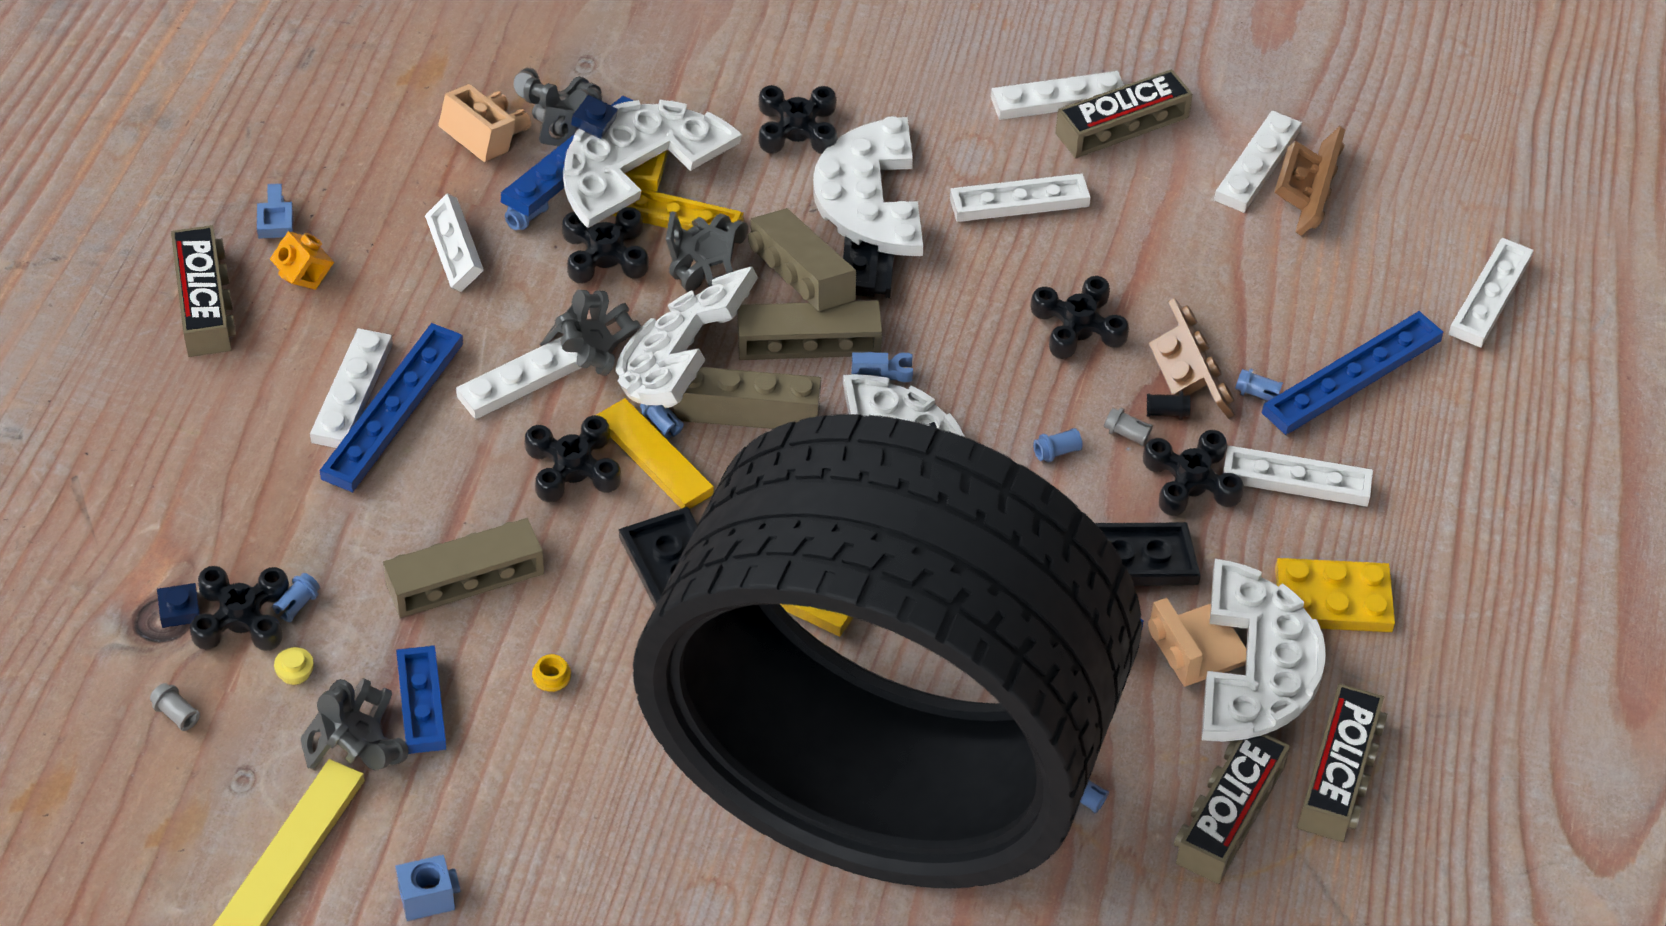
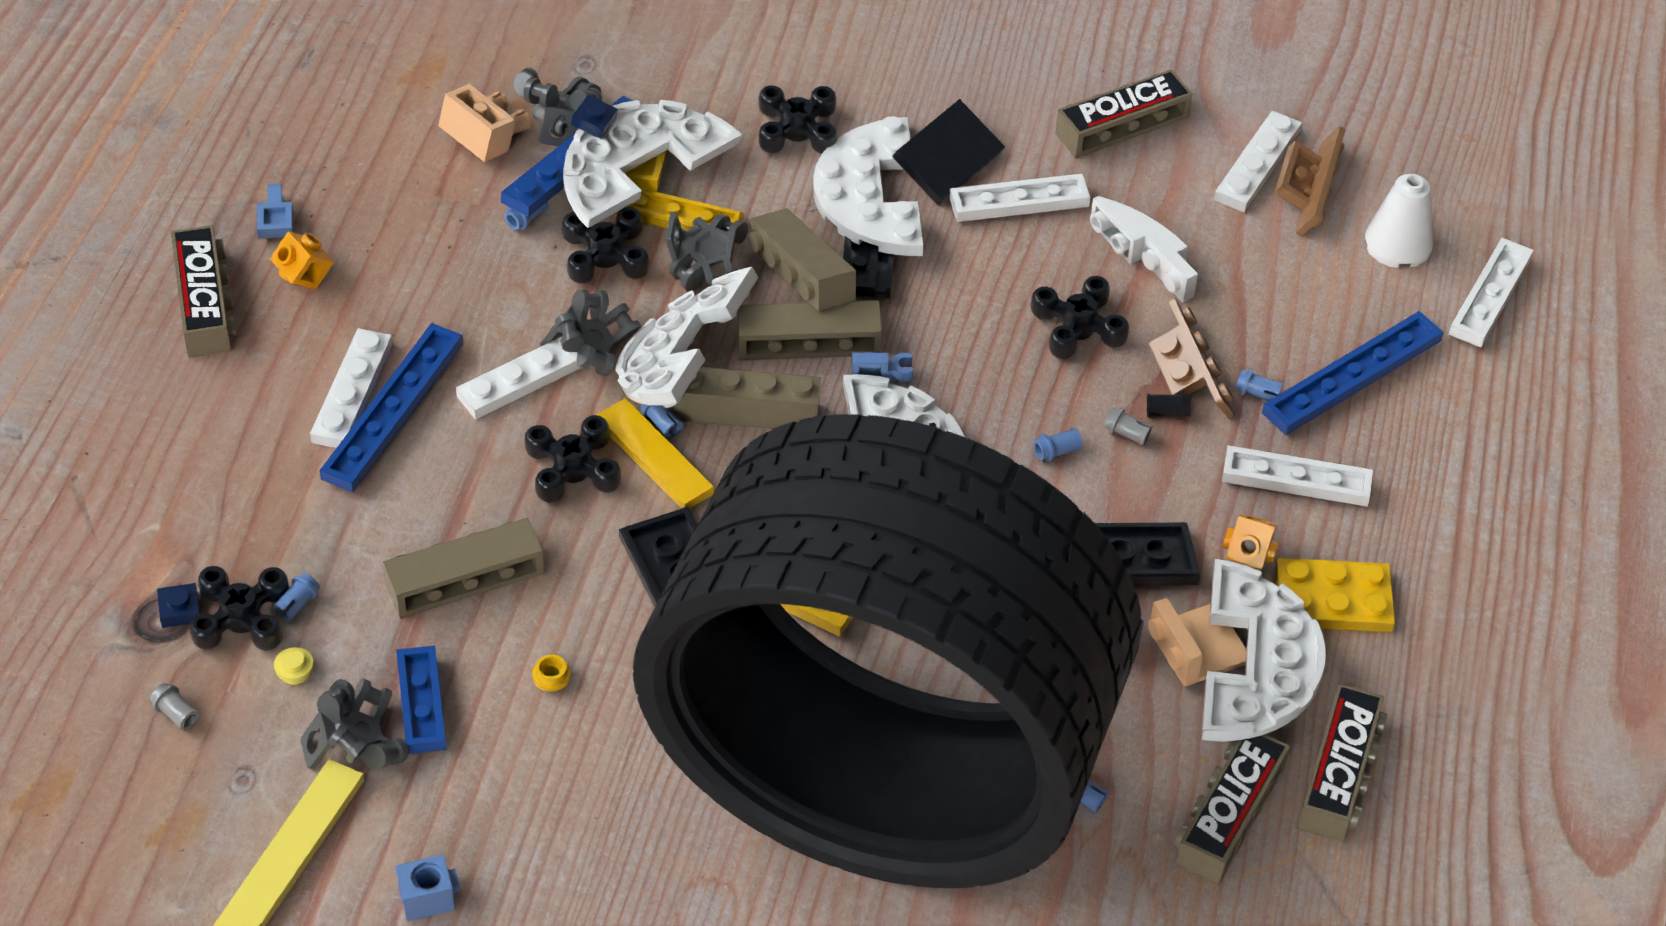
(454, 243): white plate -> none
(948, 151): none -> black tile
(1050, 95): white plate -> none
(1145, 239): none -> white slope
(1193, 472): black gear -> none
(1254, 529): none -> light orange brick
(1403, 224): none -> white cone

